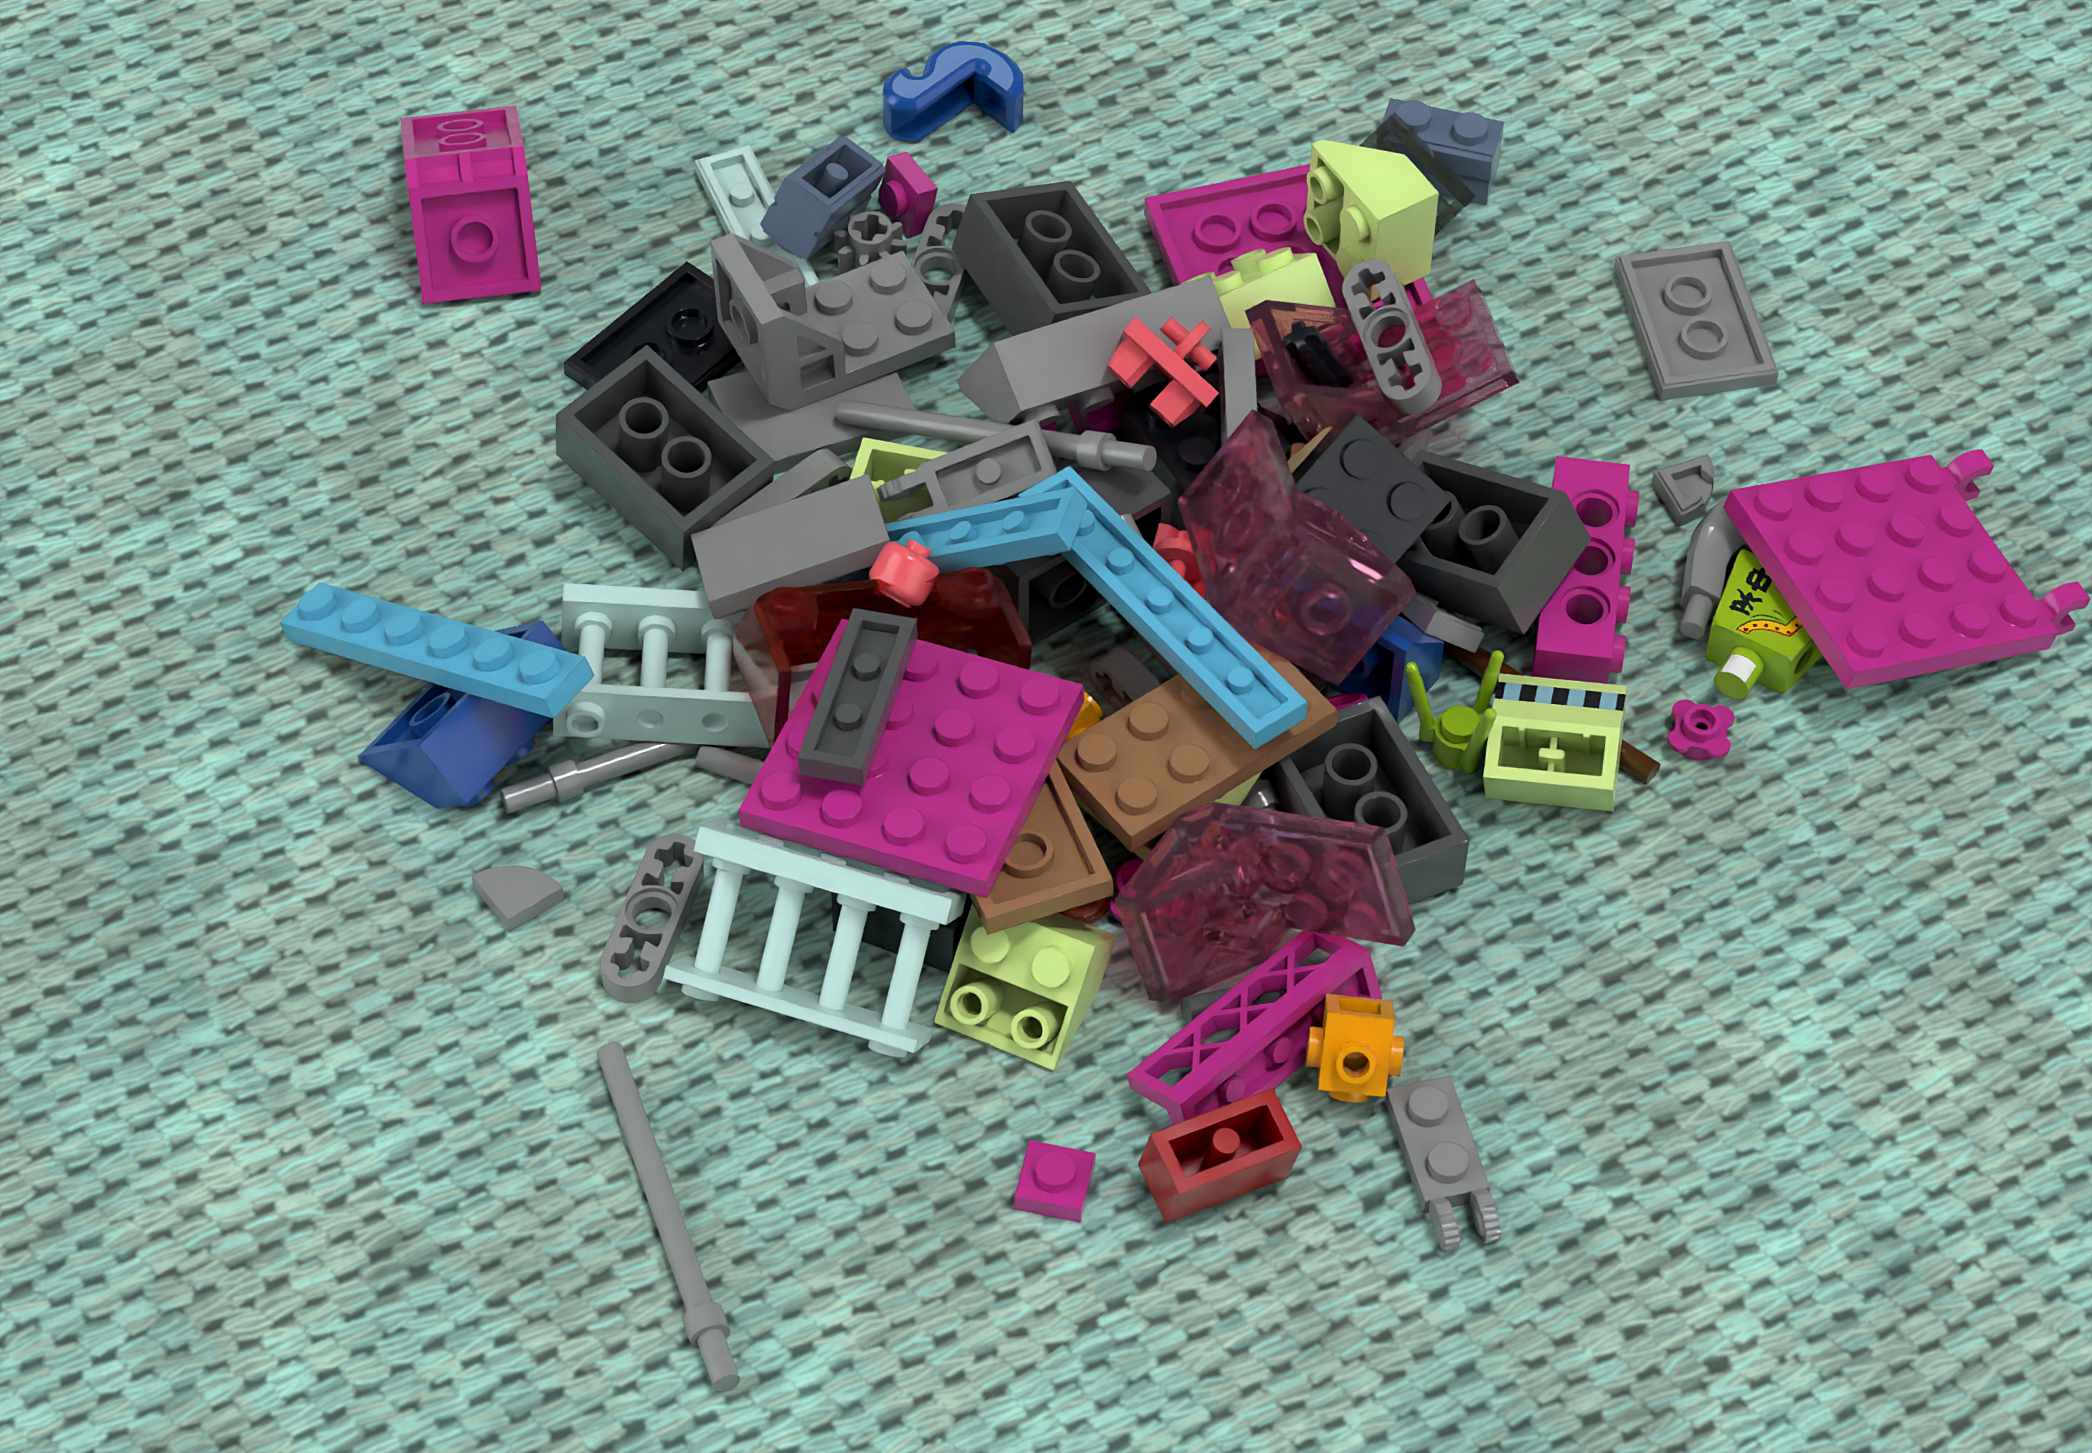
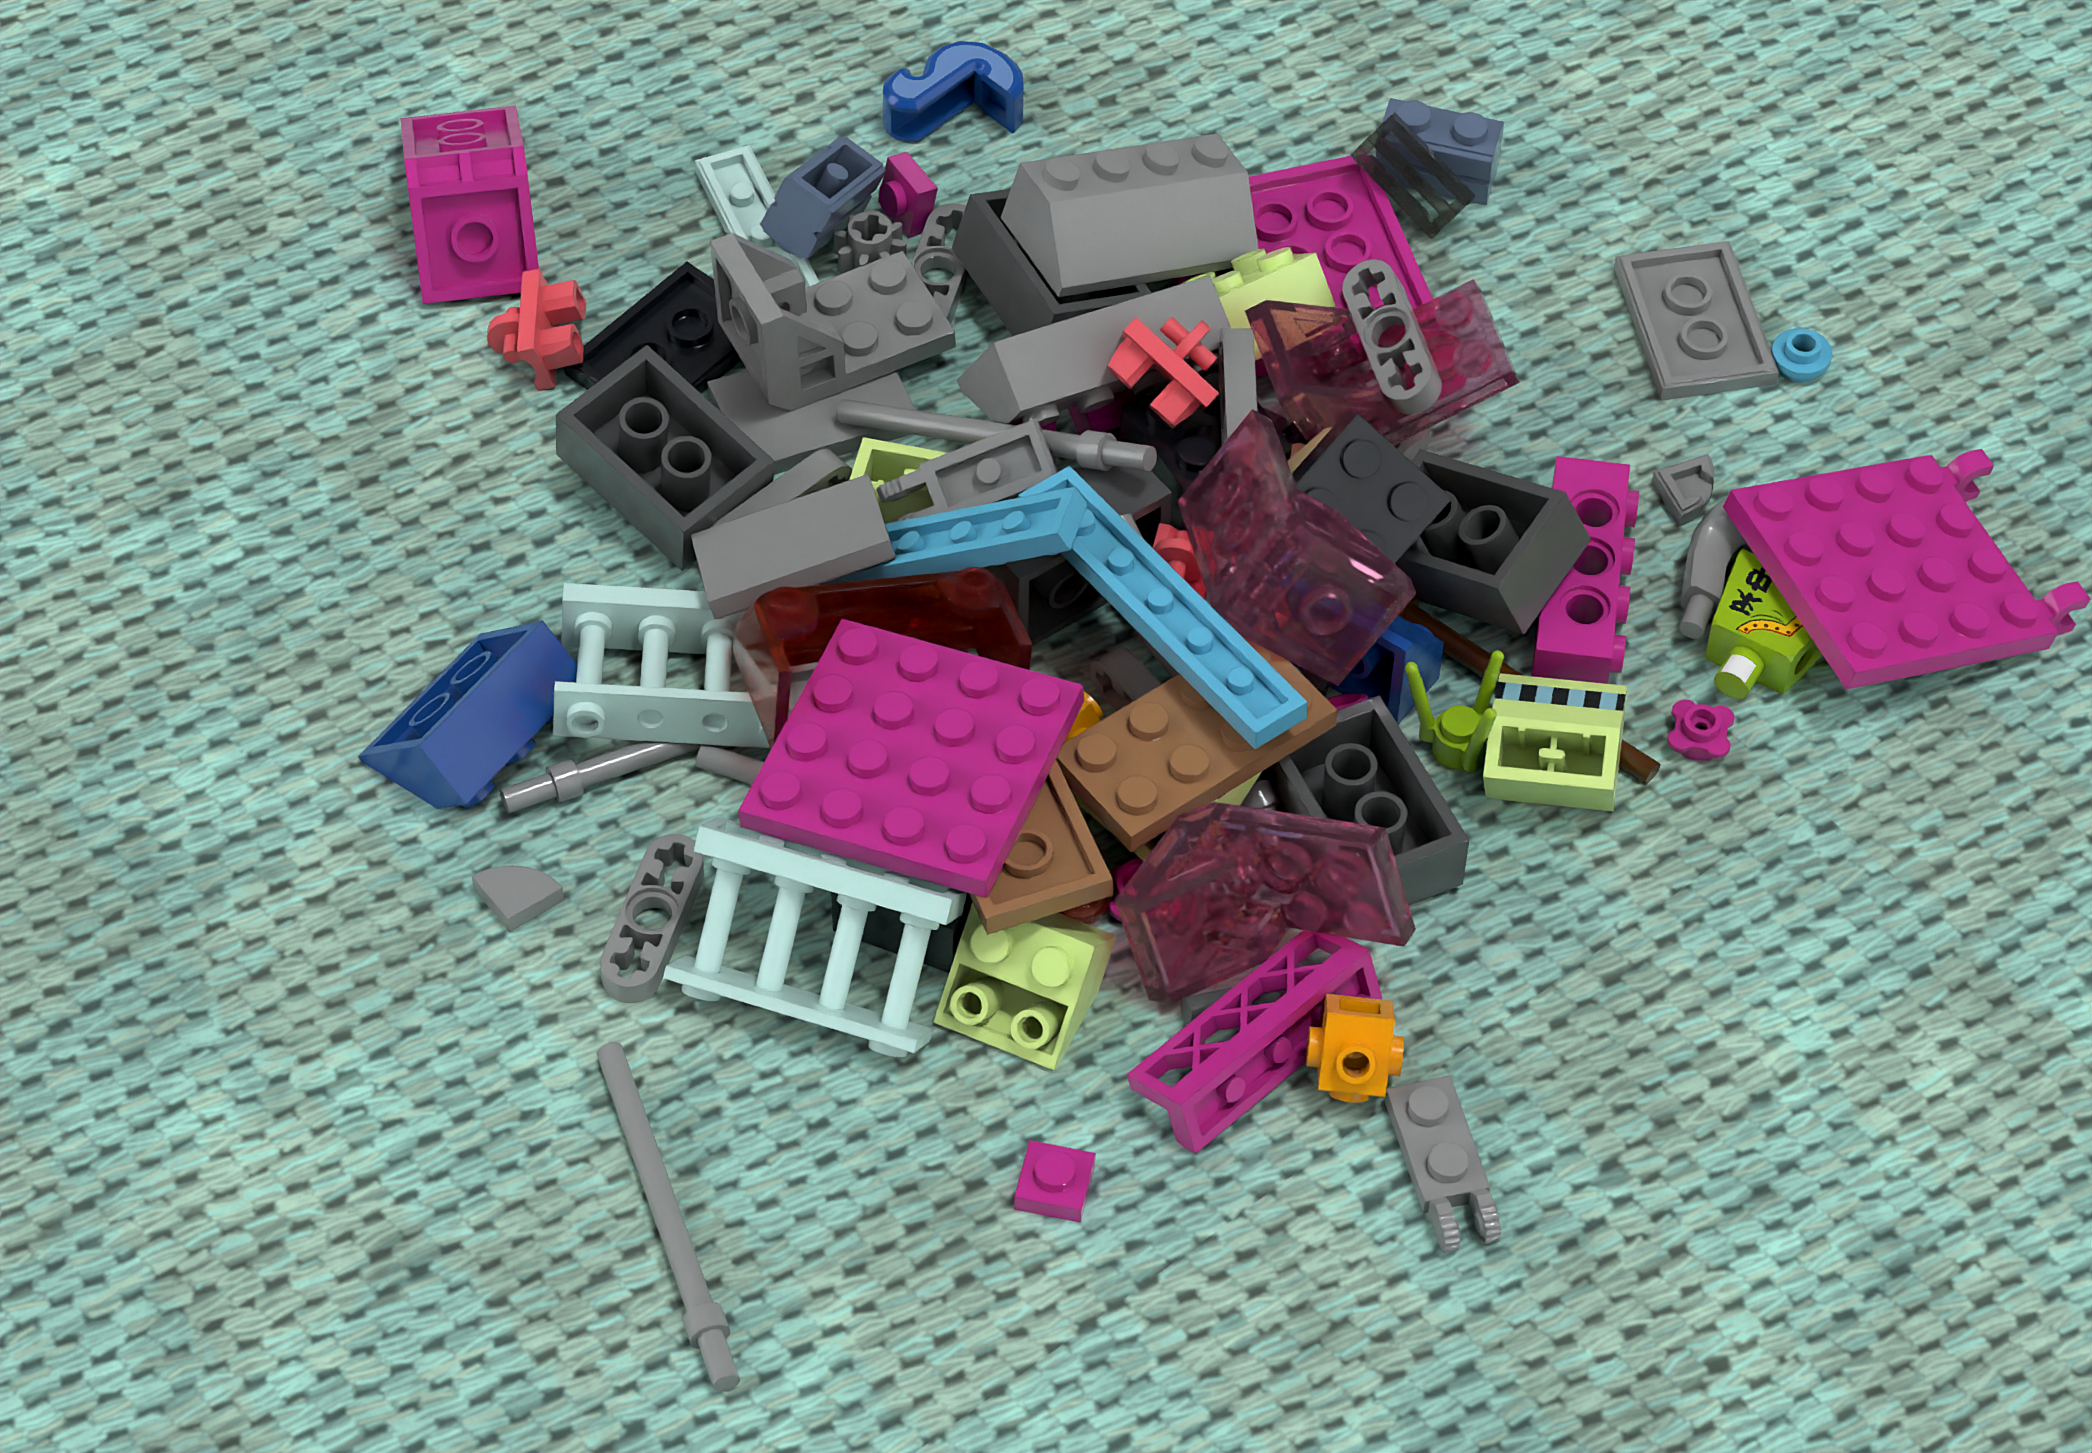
(438, 649): medium azure plate -> none
(534, 328): none -> coral hips
(858, 697): dark grey plate -> none
(906, 570): coral piece -> none
(1132, 214): none -> light grey slope
(1219, 1155): red brick -> none
(1316, 357): black axle -> none
(1370, 208): yellowish green slope -> none
(1443, 625): light grey tile -> none
(1800, 365): none -> medium azure plate

